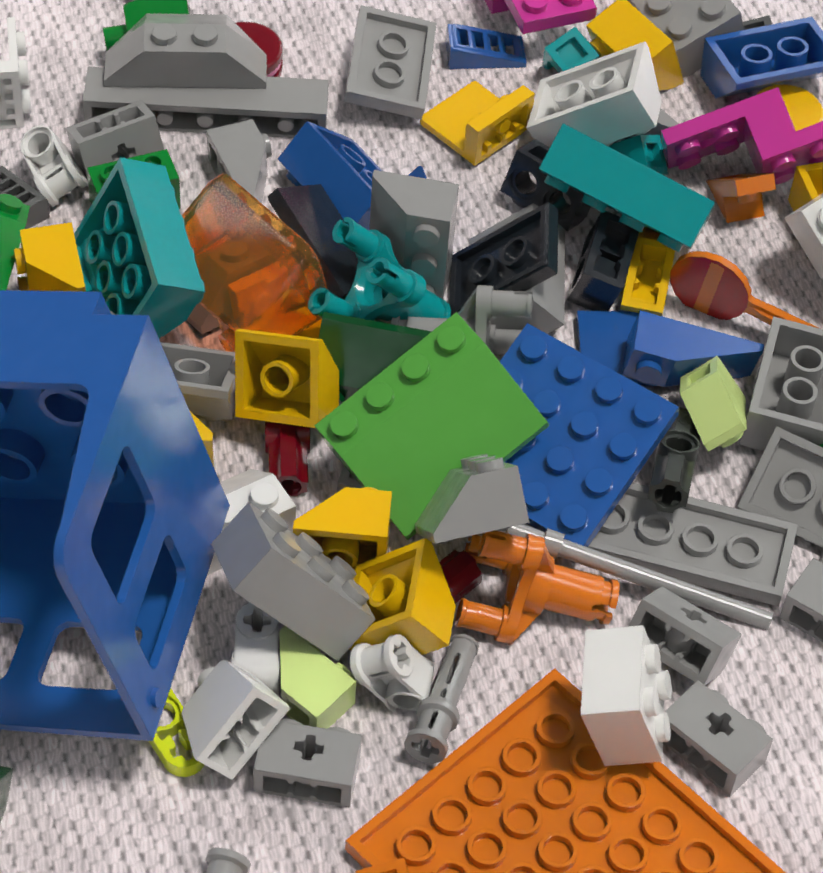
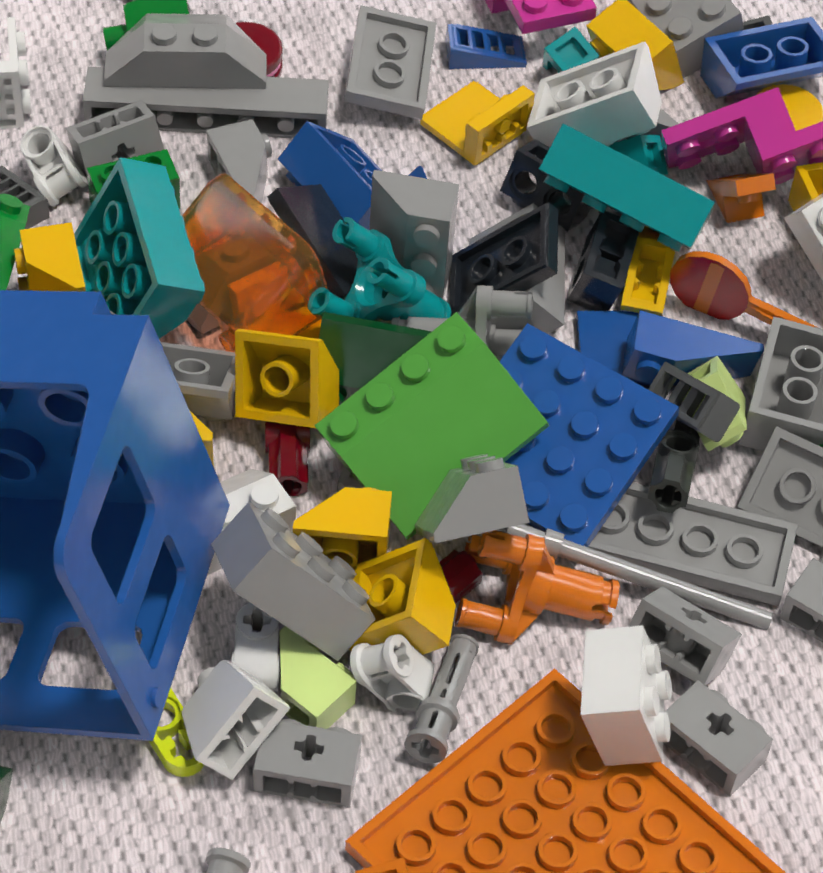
(715, 410): none -> dark grey slope

